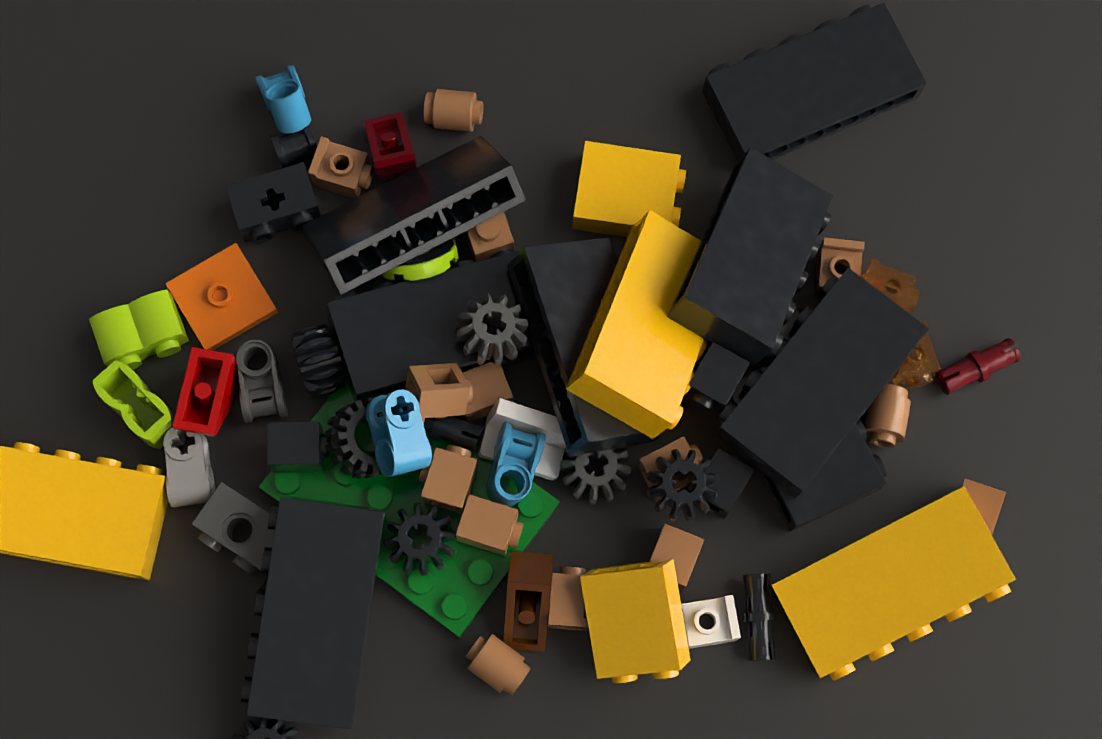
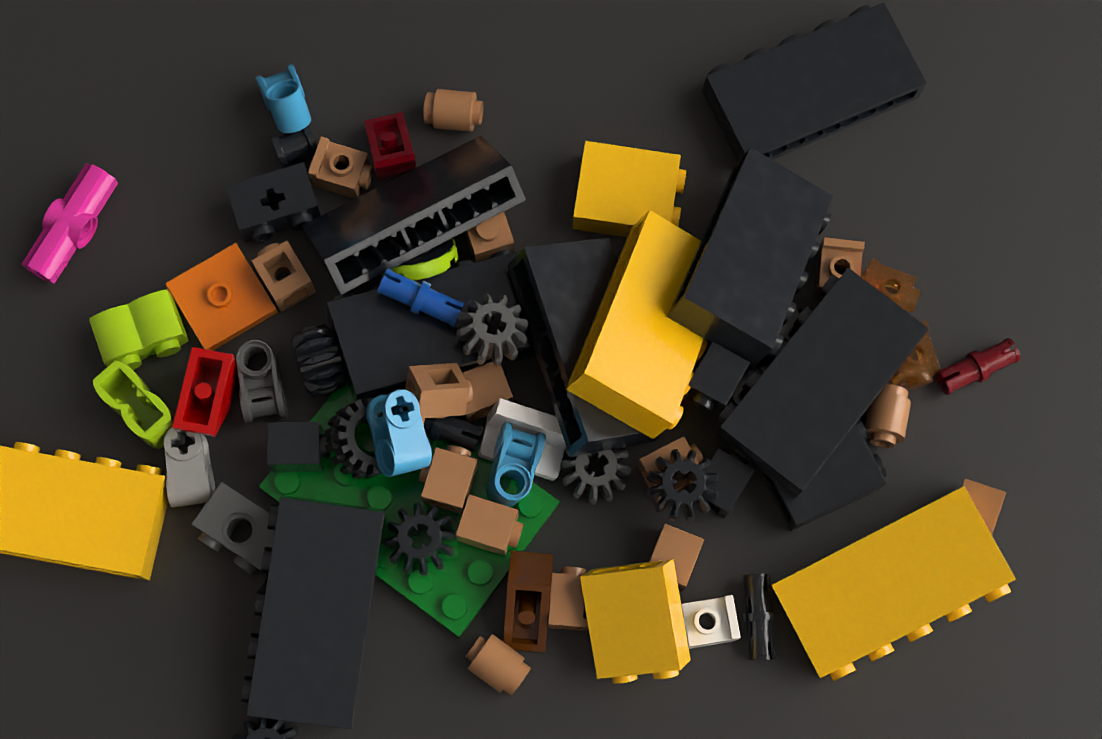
(69, 223): none -> dark pink piece
(293, 288): none -> medium nougat brick
(420, 297): none -> blue pin

